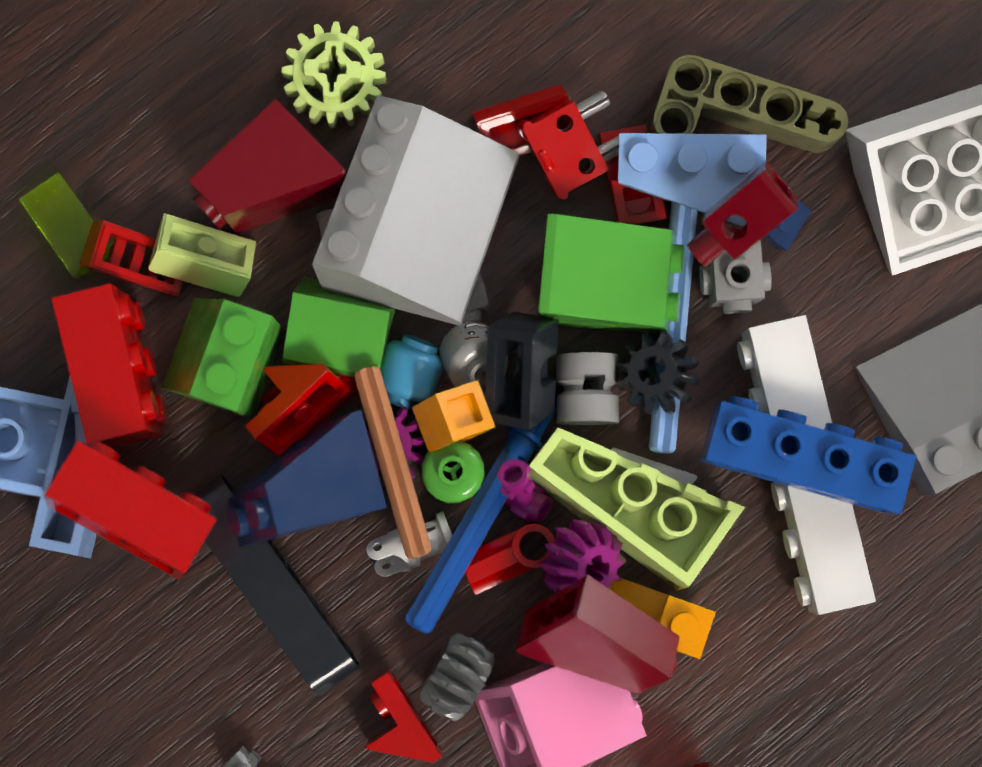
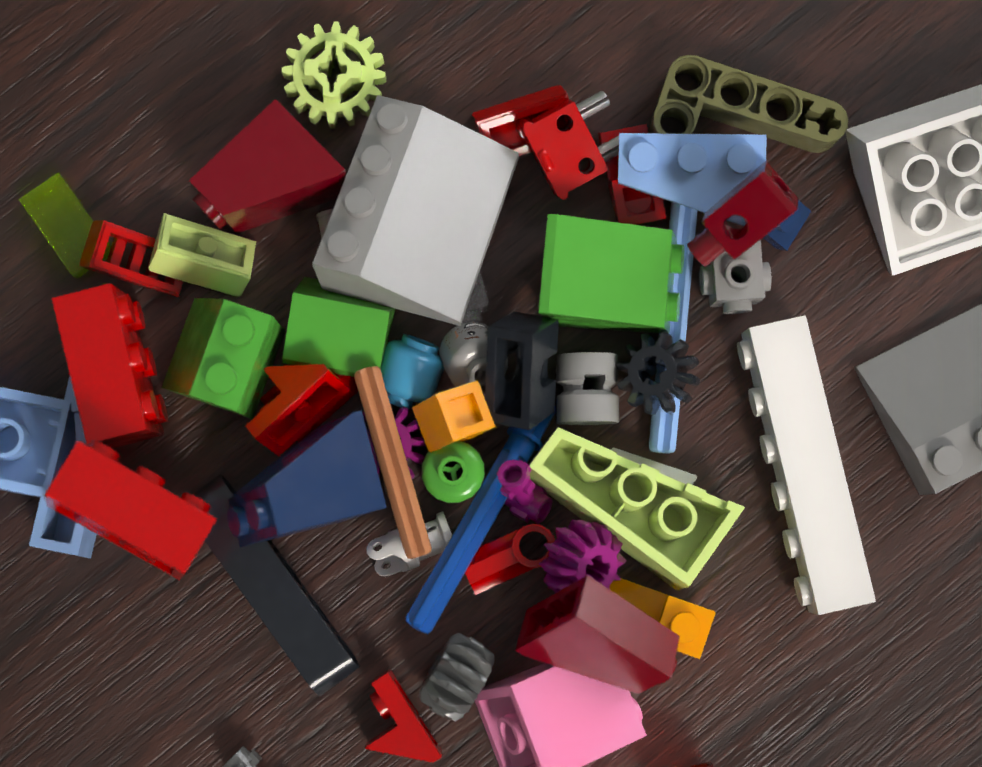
(808, 457): blue brick -> none

